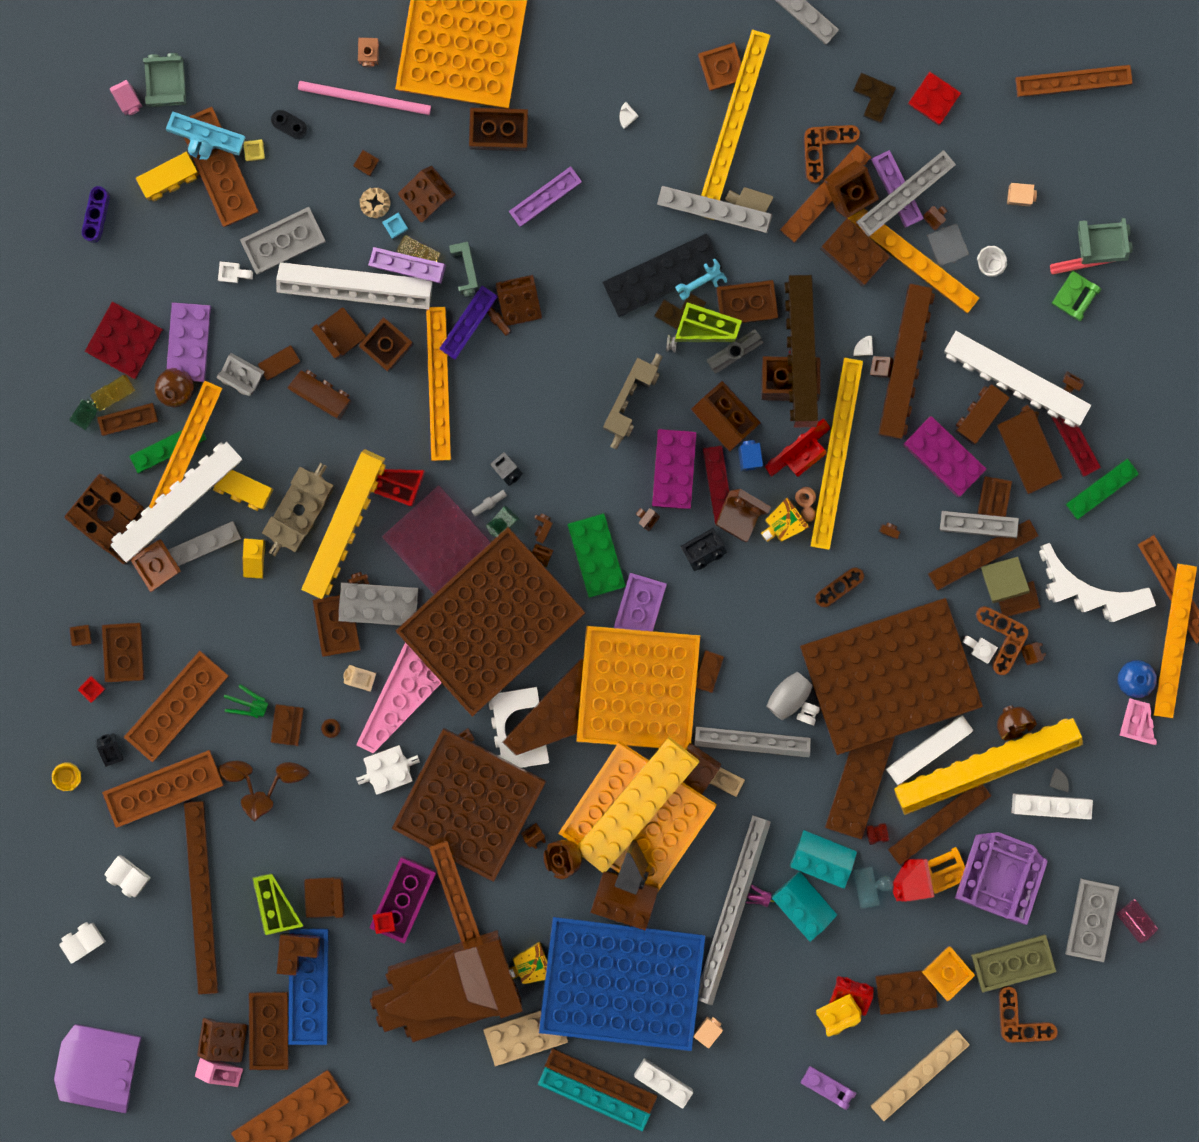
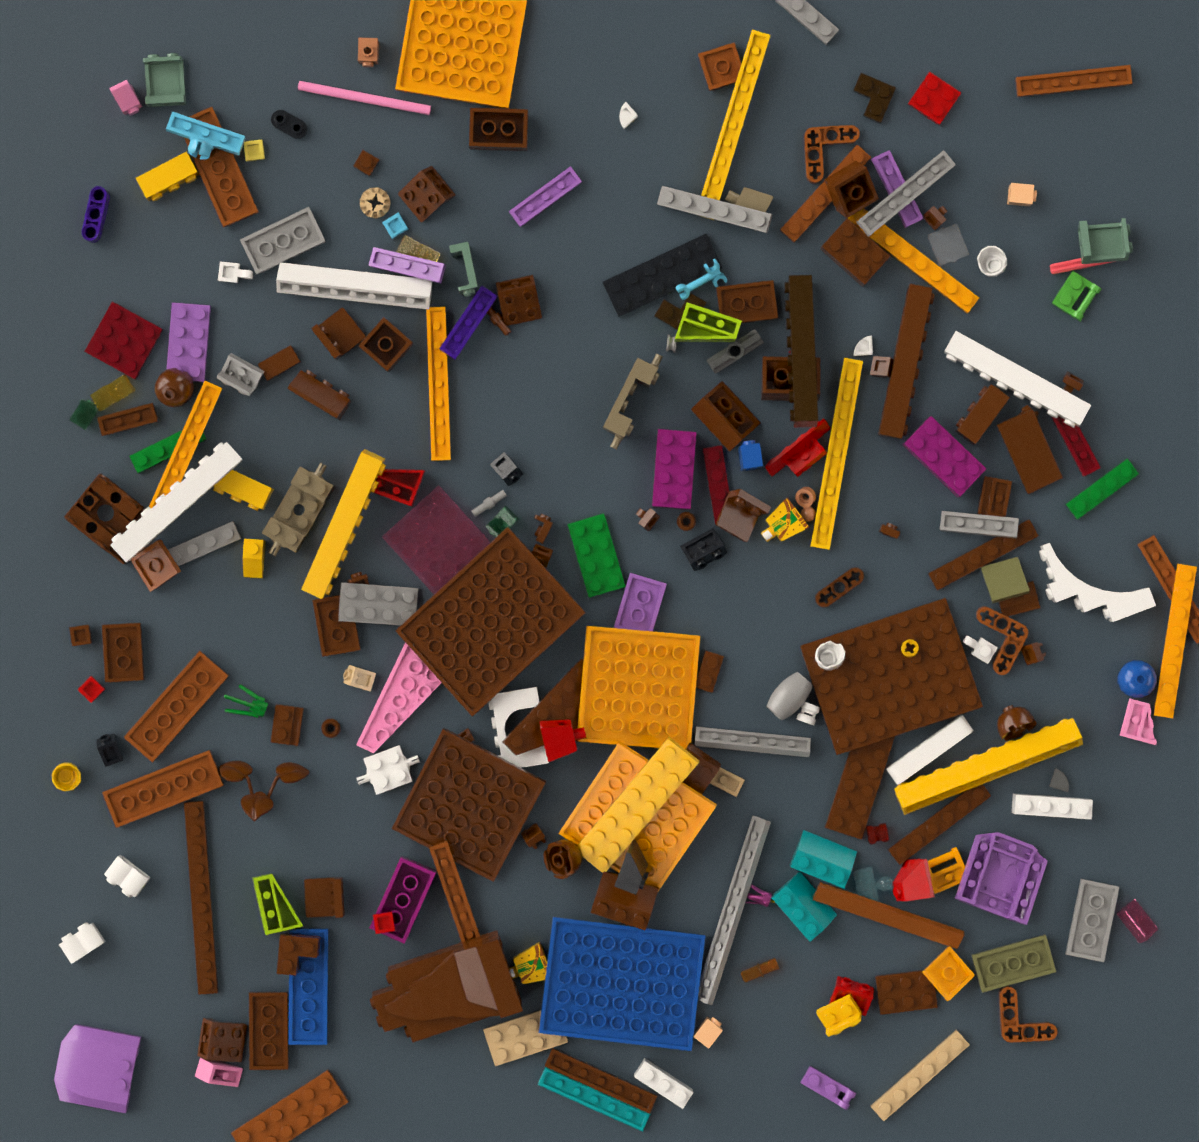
(560, 738): none -> red torso
(686, 515): none -> reddish brown plate
(759, 970): none -> clear orange axle
(830, 655): none -> white hair
(888, 915): none -> dark orange tile
(911, 642): none -> yellow bush

